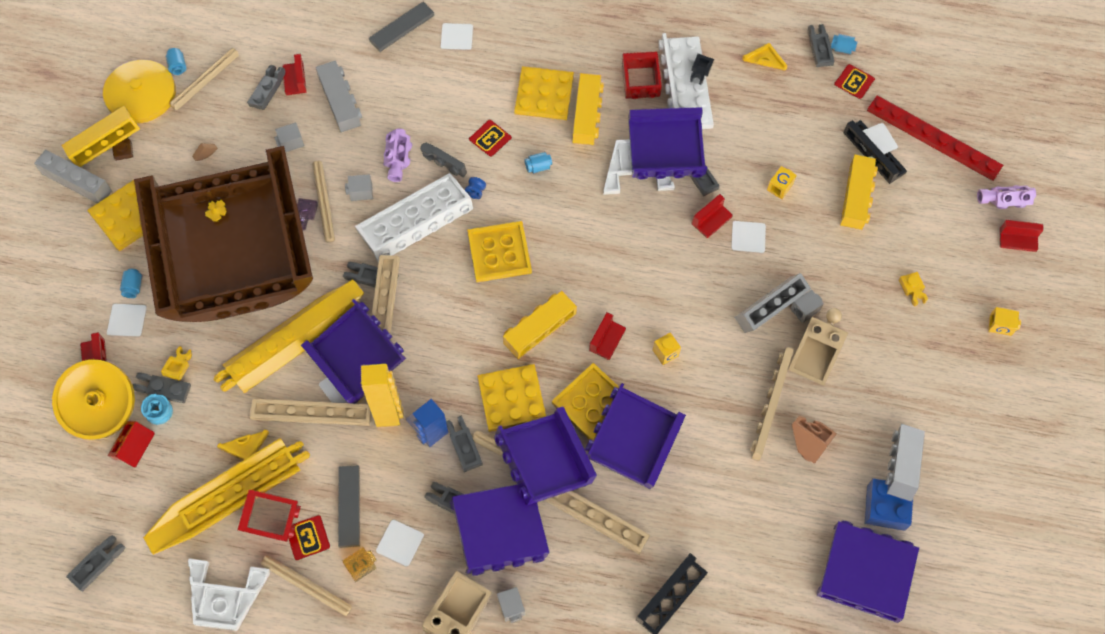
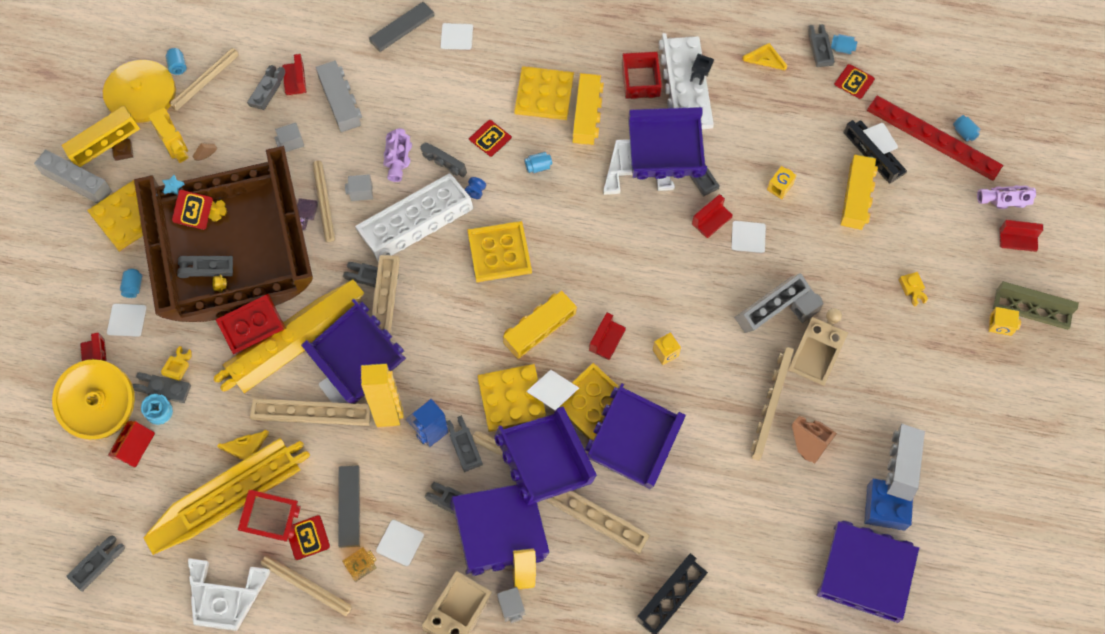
(170, 137): none -> yellow hips
(172, 185): none -> medium azure piece
(192, 209): none -> sticker
(205, 266): none -> dark grey plate
(219, 283): none -> yellow plate
(250, 324): none -> red plate
(524, 569): none -> yellow slope
(552, 389): none -> white sticker
(966, 128): none -> dark azure brick
(1039, 300): none -> olive fence

